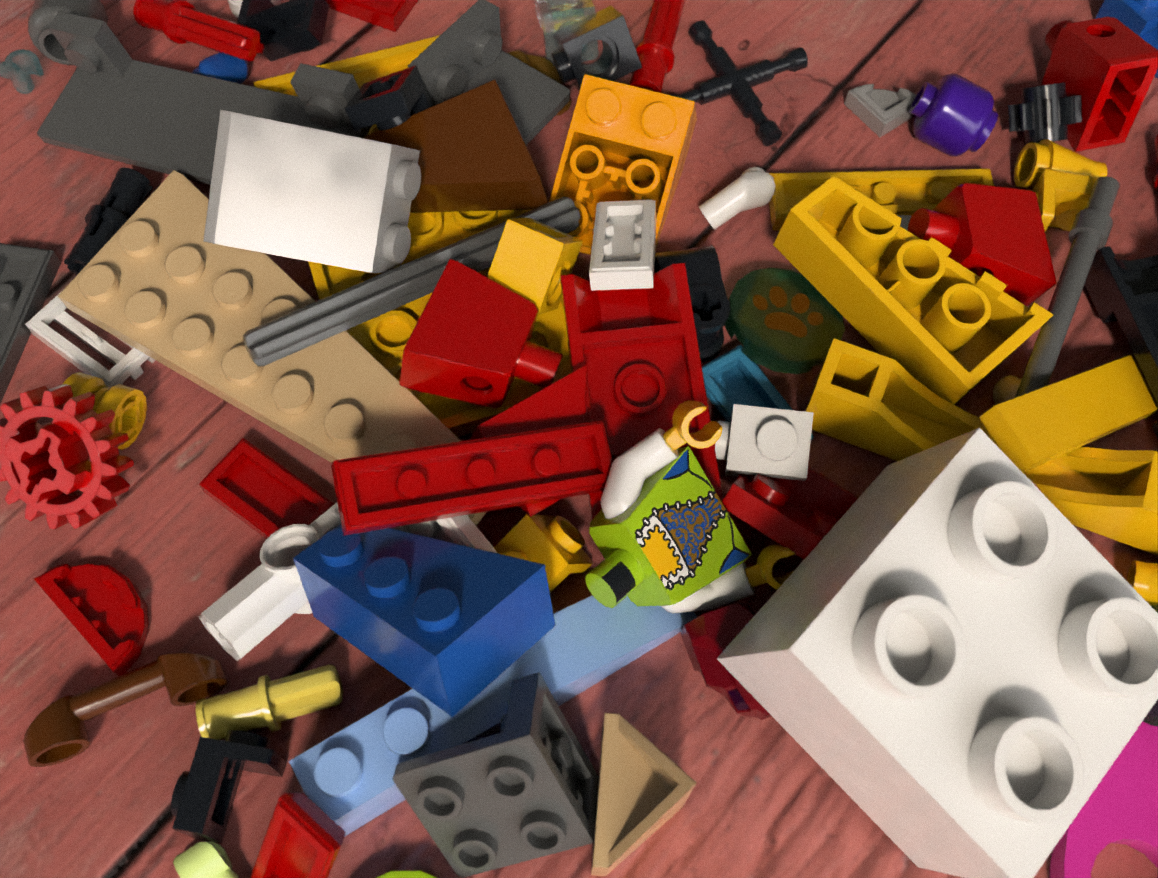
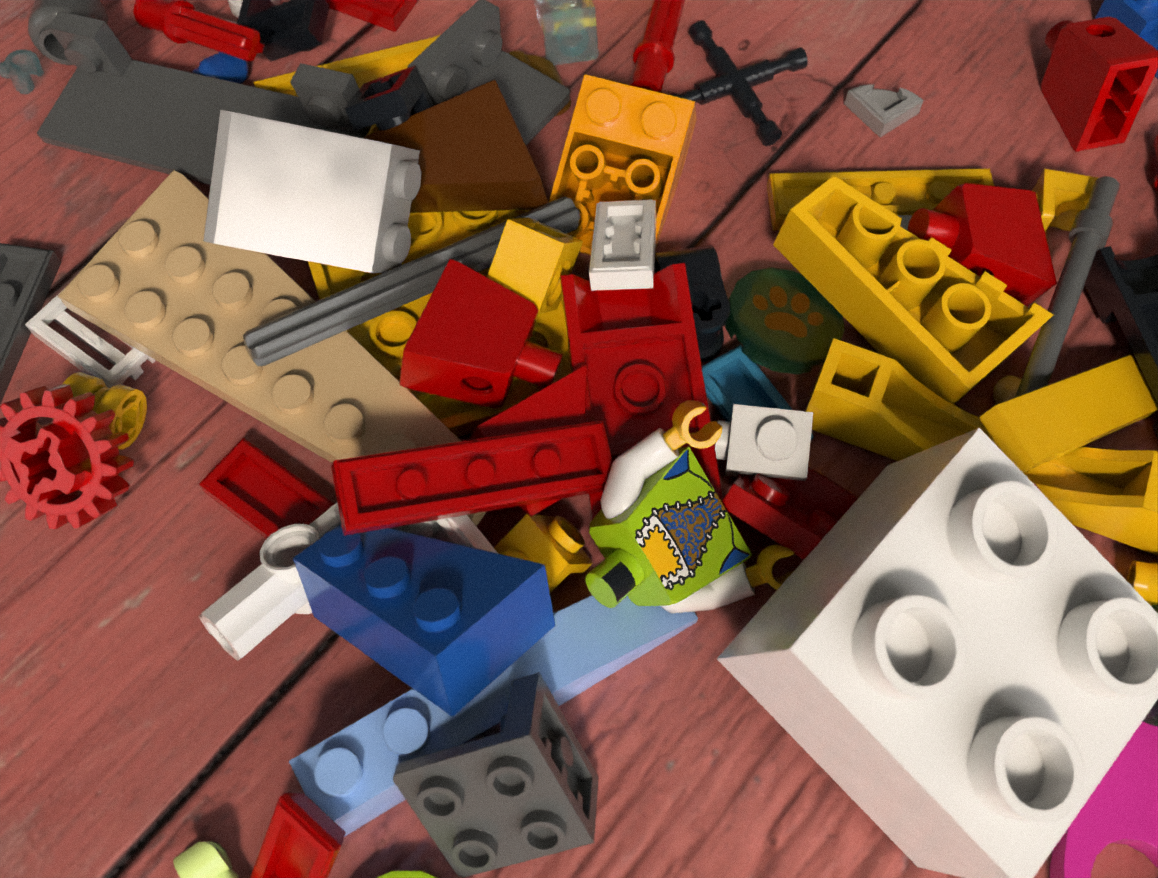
(60, 729): reddish brown bar -> none
(102, 608): red tile -> none
(121, 201): black pin -> none
(207, 791): black bracket -> none
(269, 702): light yellow axle -> none
(618, 53): brick -> none
(635, 793): tan slope -> none
(706, 639): dark red rock -> none
(747, 192): white arm -> none
(953, 115): dark purple head -> none
(1045, 113): black gear -> none
(1052, 156): yellow cone -> none

